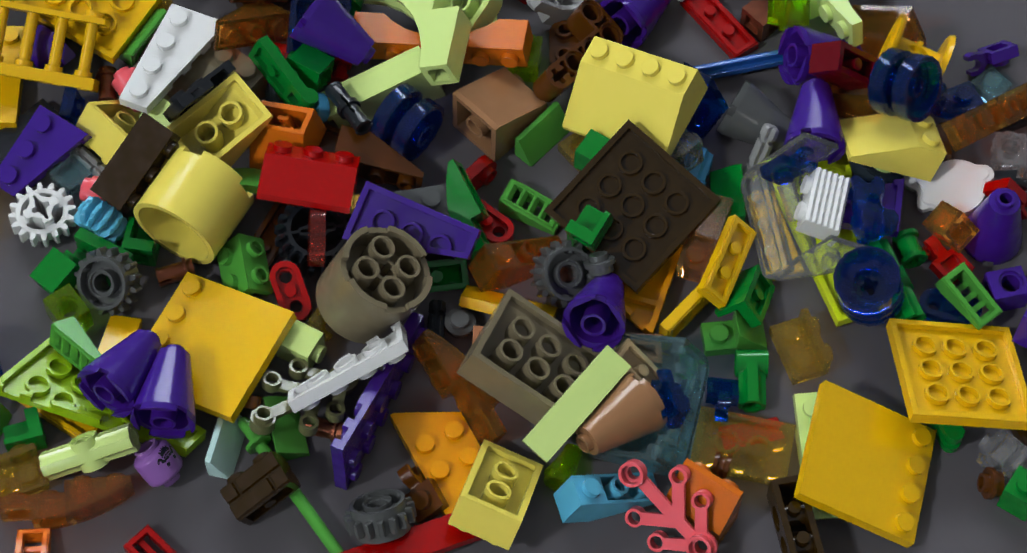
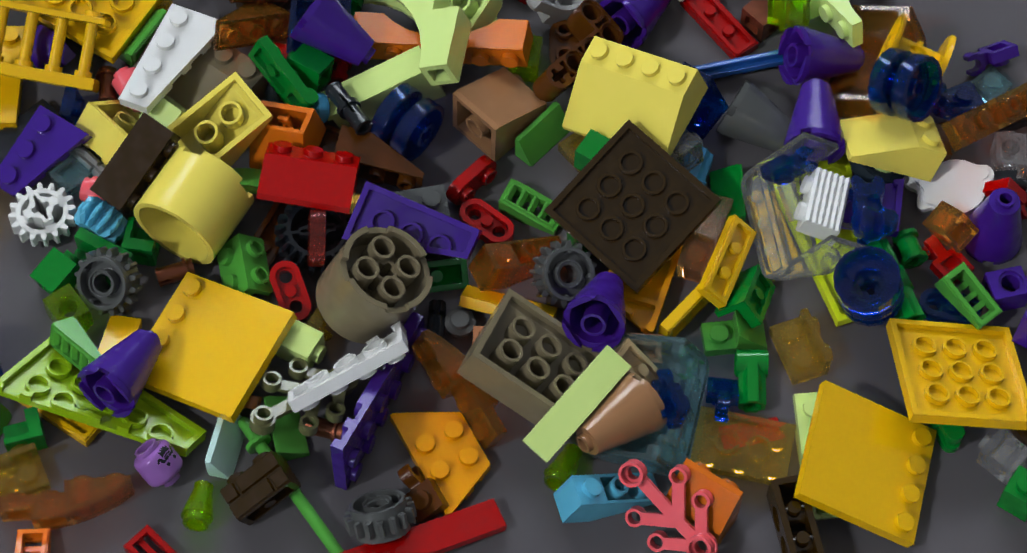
(89, 451): yellowish green piece -> none
(167, 396): dark purple cone -> none
(183, 101): black wing -> none
(198, 509): none -> clear neon green cone
(464, 201): green slope -> none
(496, 495): light yellow slope -> none
(590, 227): green panel -> none
(599, 263): dark grey plate -> none
(721, 465): reddish brown bush -> none
(762, 145): light grey axle -> none
(841, 64): dark red brick -> none
(990, 483): reddish brown plate -> none

